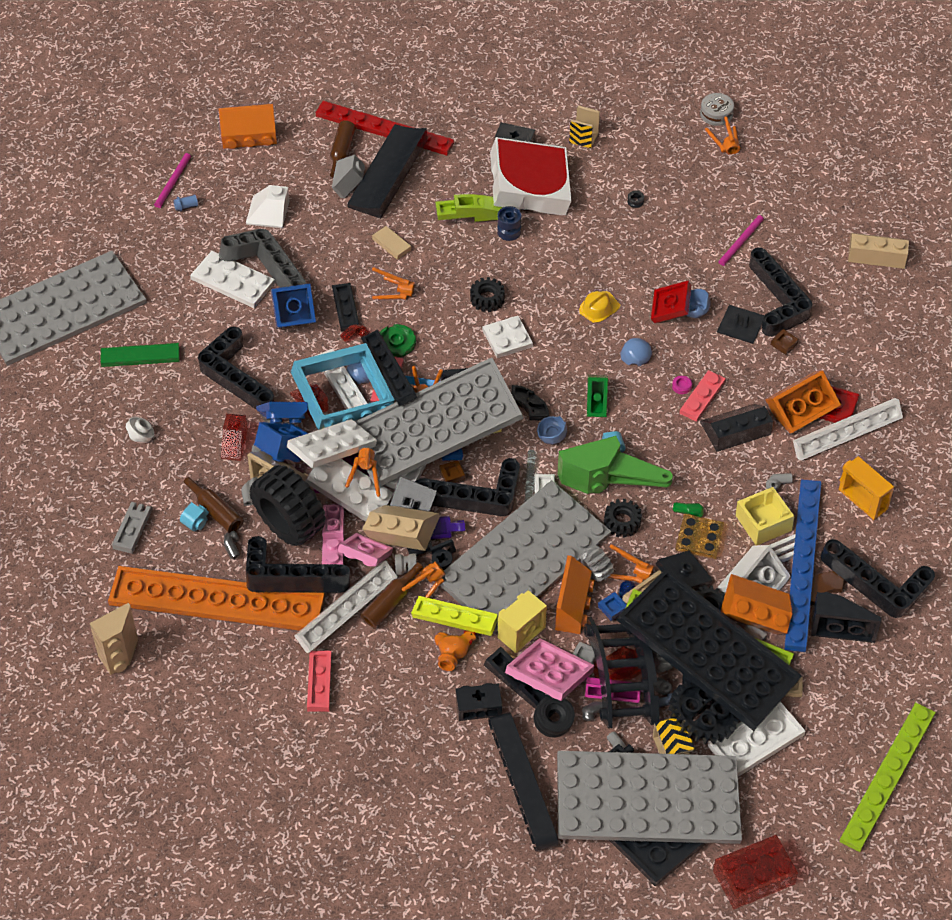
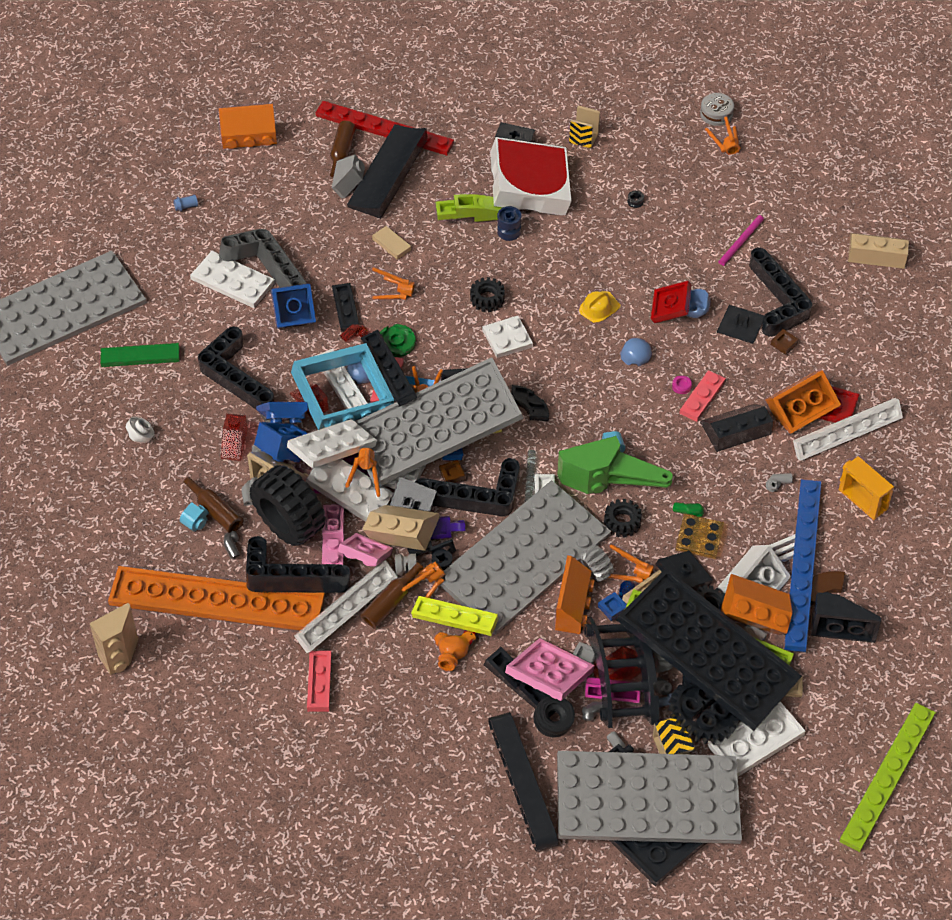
(131, 528): light grey hinge -> none
(173, 179): dark pink bar -> none
(269, 207): white slope -> none
(471, 709): black brick -> none
(521, 621): light yellow container -> none
(552, 430): medium blue hair -> none
(597, 395): green slope -> none
(755, 871): clear red brick -> none
(764, 516): light yellow container -> none
(875, 581): black beam -> none

